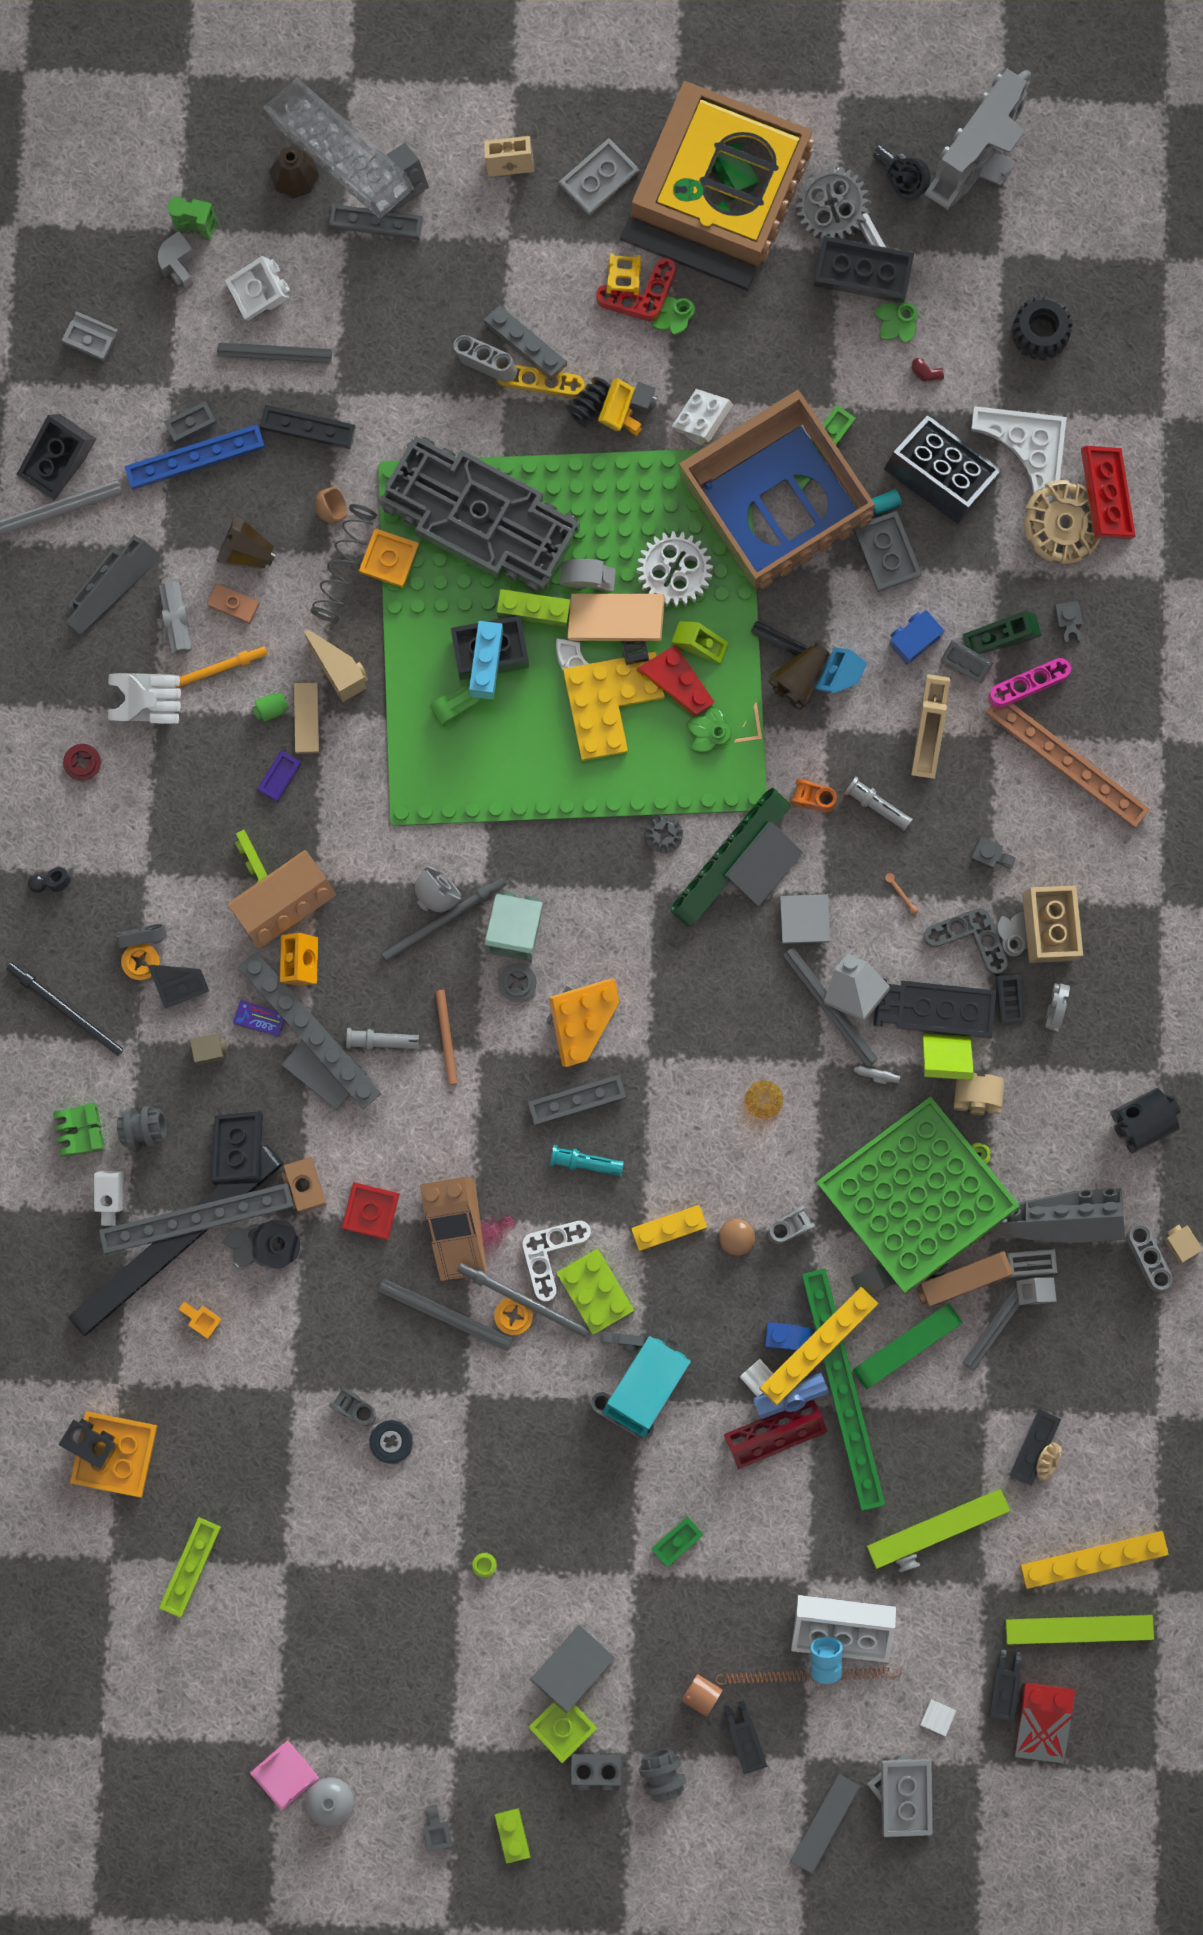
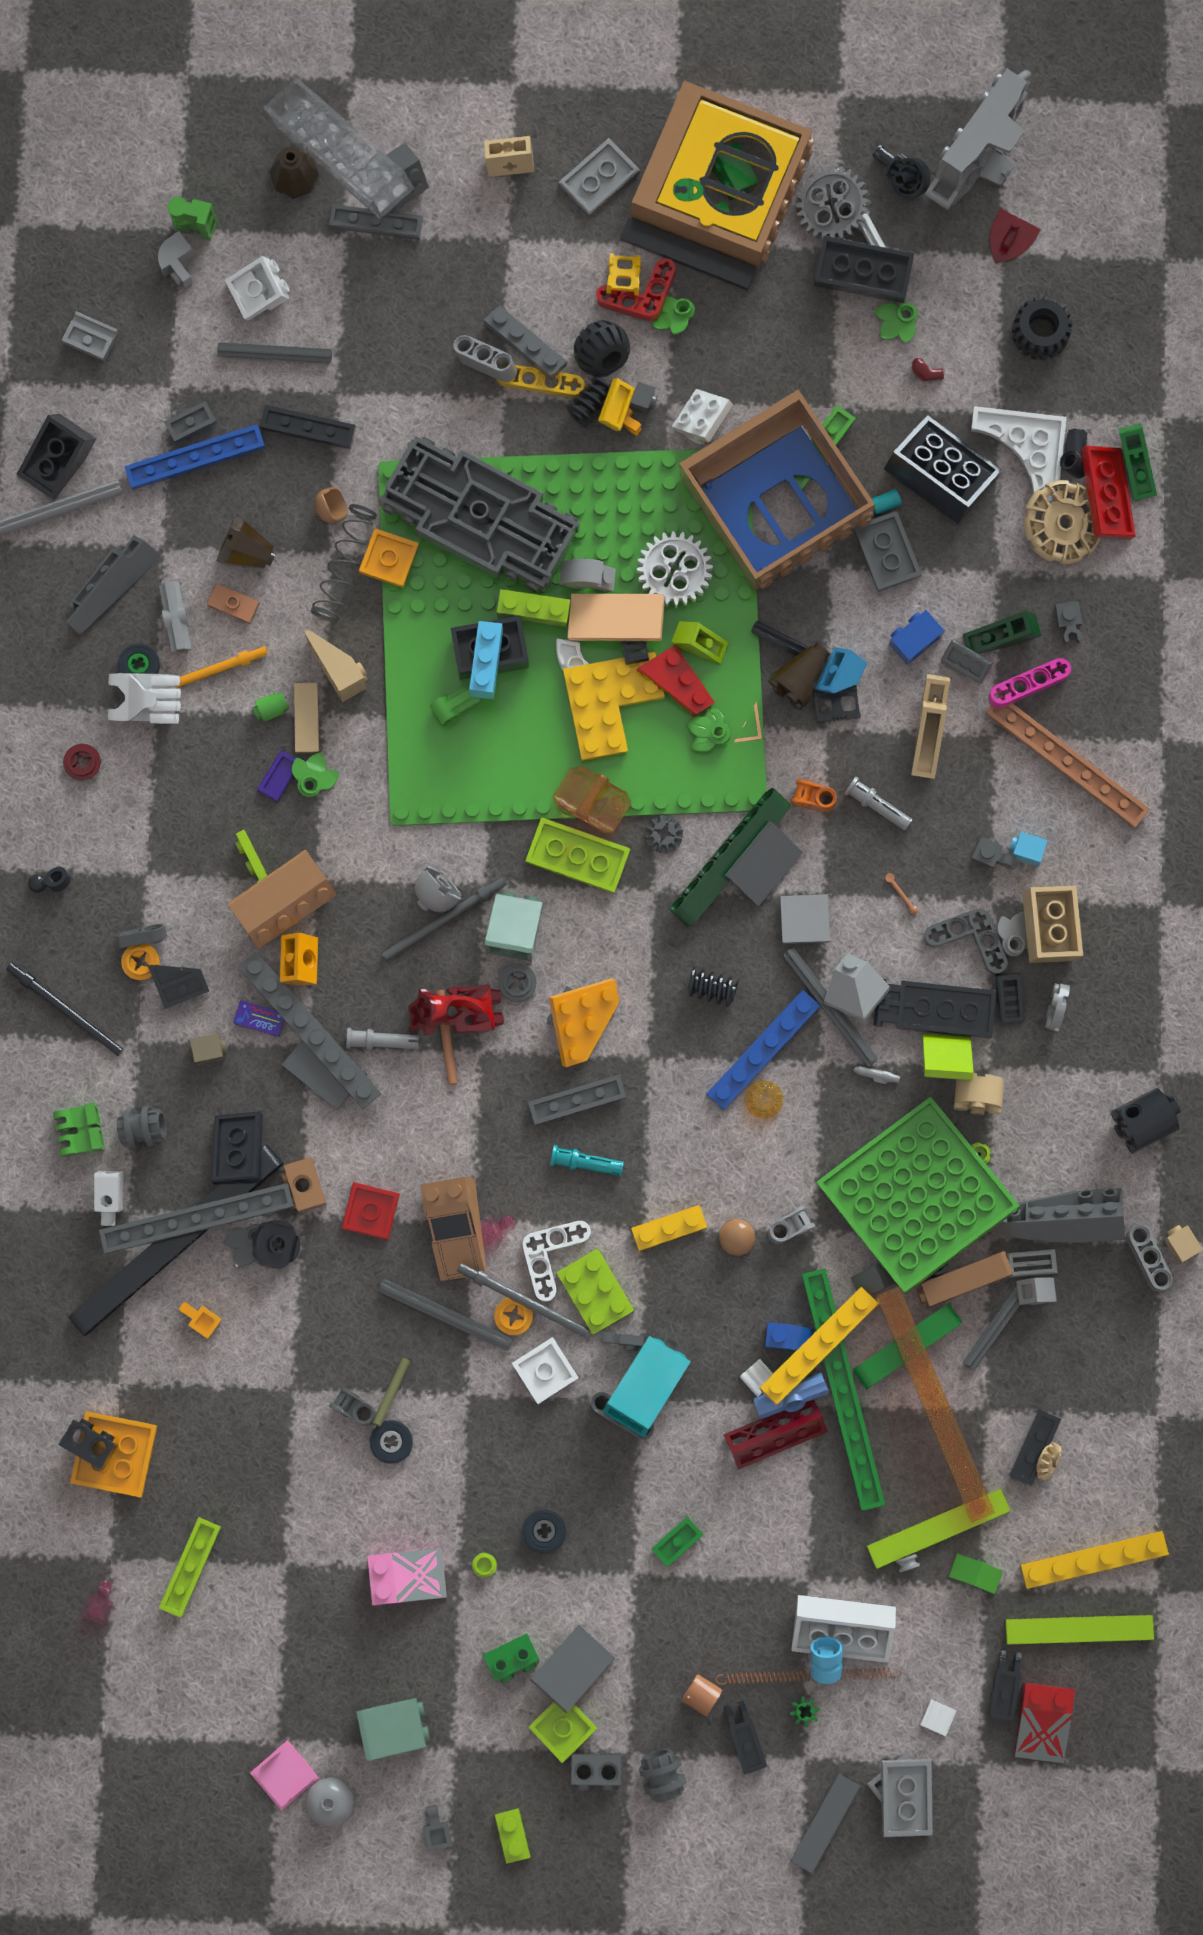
(98, 1606): none -> clear pink plate
(133, 654): none -> black bush
(315, 772): none -> bright green plate
(391, 1392): none -> olive bar
(393, 1728): none -> sand green slope
(407, 1576): none -> bright pink slope
(432, 1010): none -> dark red hips
(511, 1657): none -> green brick
(534, 1522): none -> black bush
(545, 1370): none -> white plate
(577, 855): none -> lime plate
(592, 799): none -> clear orange shield
(601, 348): none -> black wheel
(712, 987): none -> black piece
(763, 1050): none -> blue plate
(812, 1710): none -> green gear
(837, 712): none -> black piece
(935, 1404): none -> clear orange plate
(975, 1573): none -> bright green slope
(1010, 236): none -> dark red shield
(1028, 848): none -> medium azure brick
(1071, 460): none -> black piece
(1137, 461): none -> green slope

